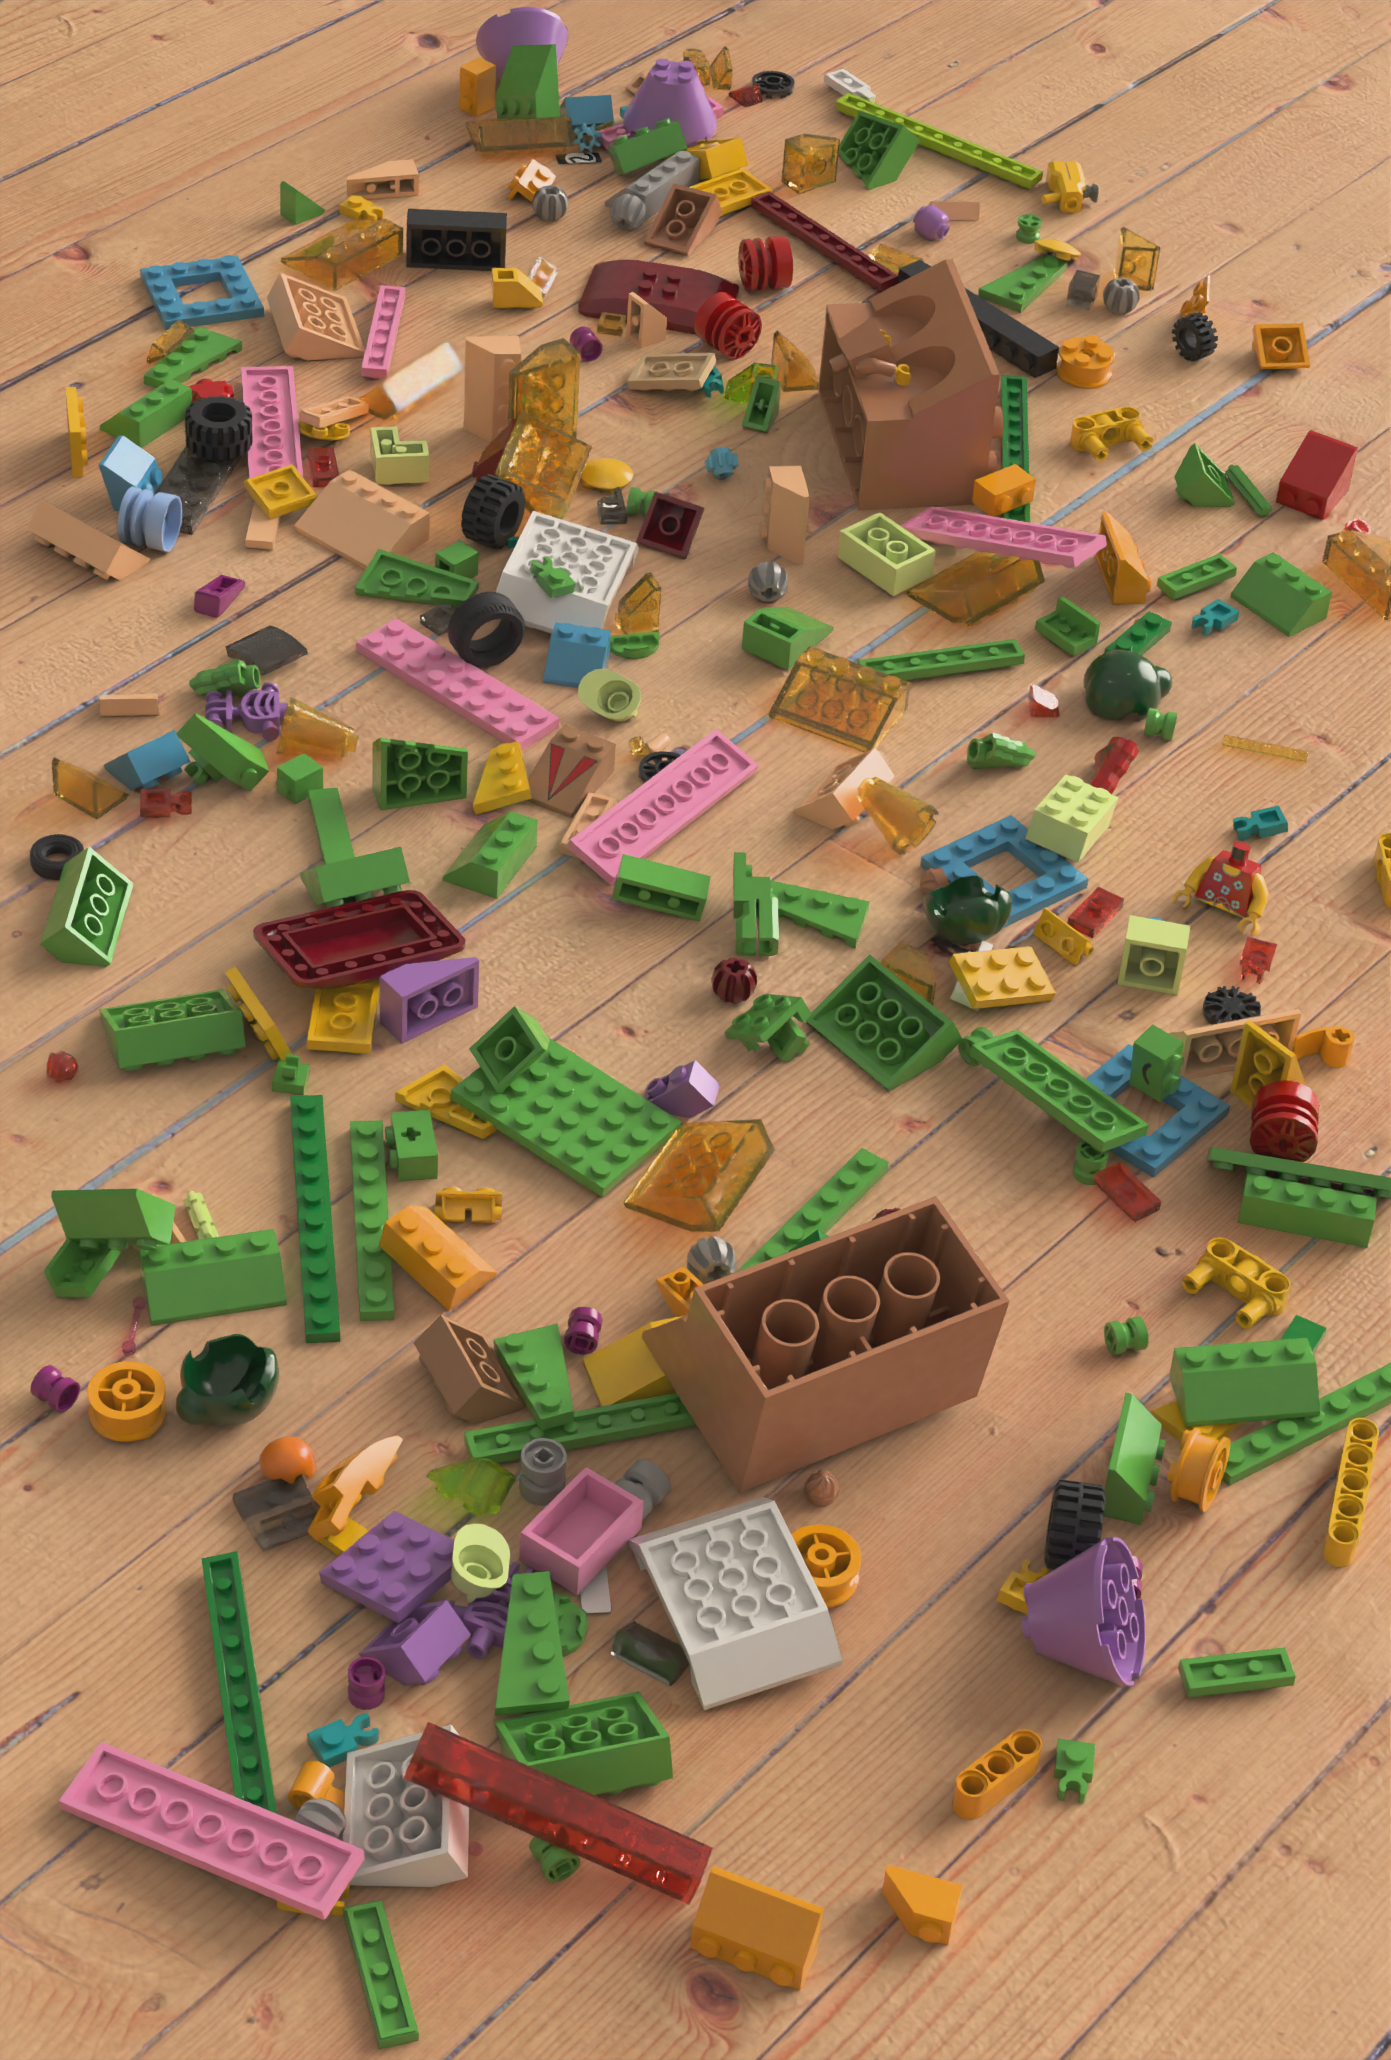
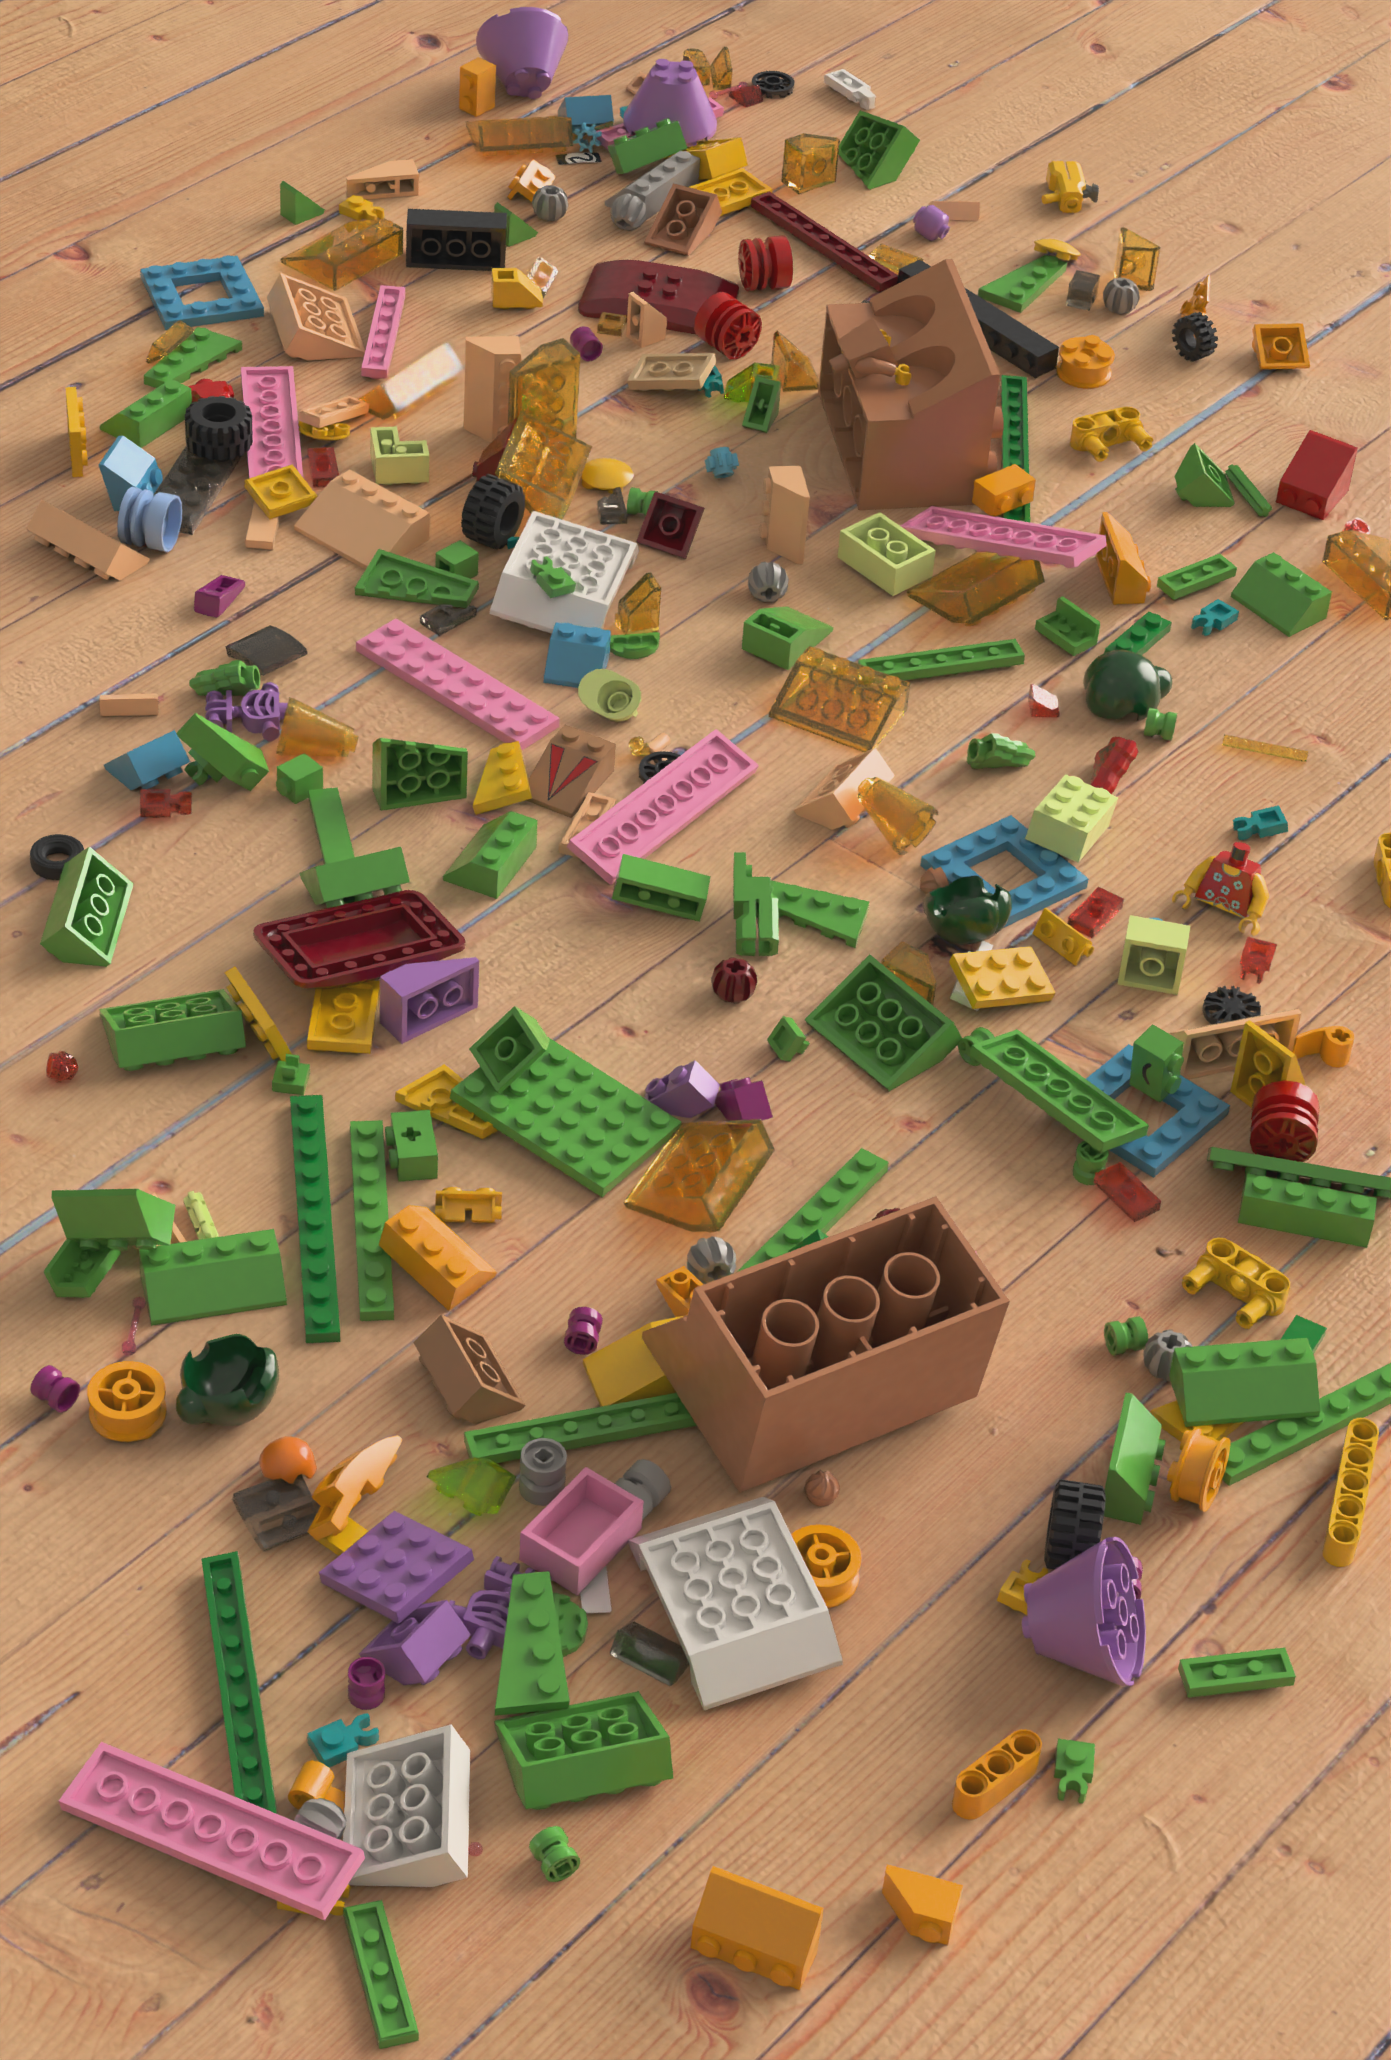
(84, 789): clear yellow slope -> none
(476, 612): black tyre -> none
(479, 1561): yellowish green piece -> none
(517, 229): none -> bright green slope
(529, 84): bright green slope -> none
(539, 1373): bright green wing -> none
(558, 1813): clear red brick -> none
(713, 94): none -> clear pink hinge
(743, 1100): none -> magenta slope
(765, 1018): bright green piece -> none
(947, 143): lime plate -> none
(1028, 228): bright green wheel -> none
(1160, 1351): none -> light grey piece

